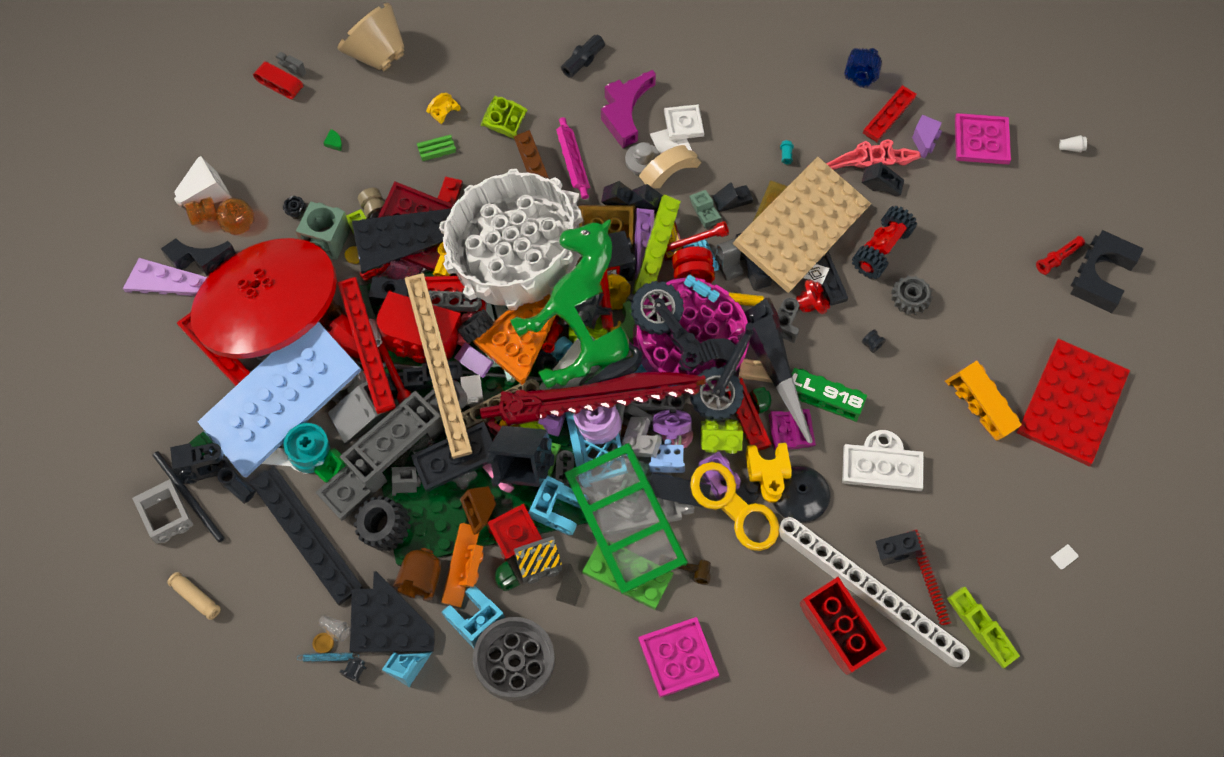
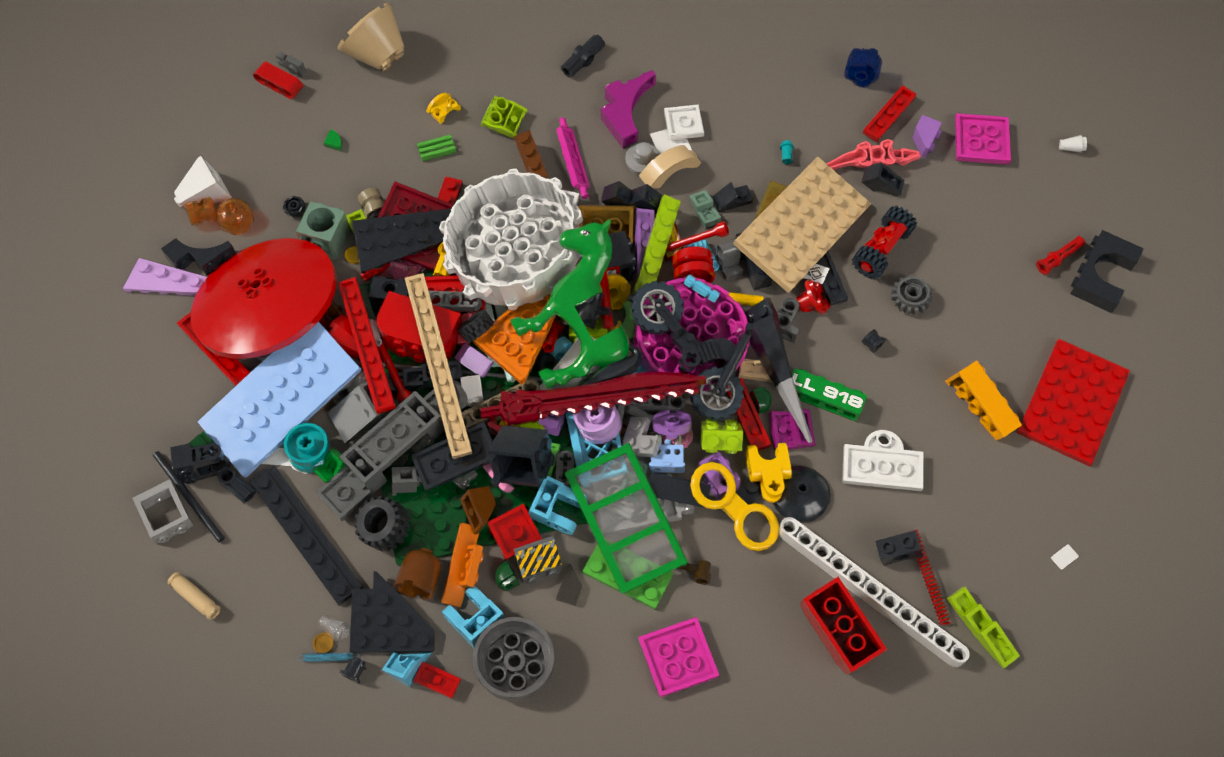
(437, 680): none -> red plate

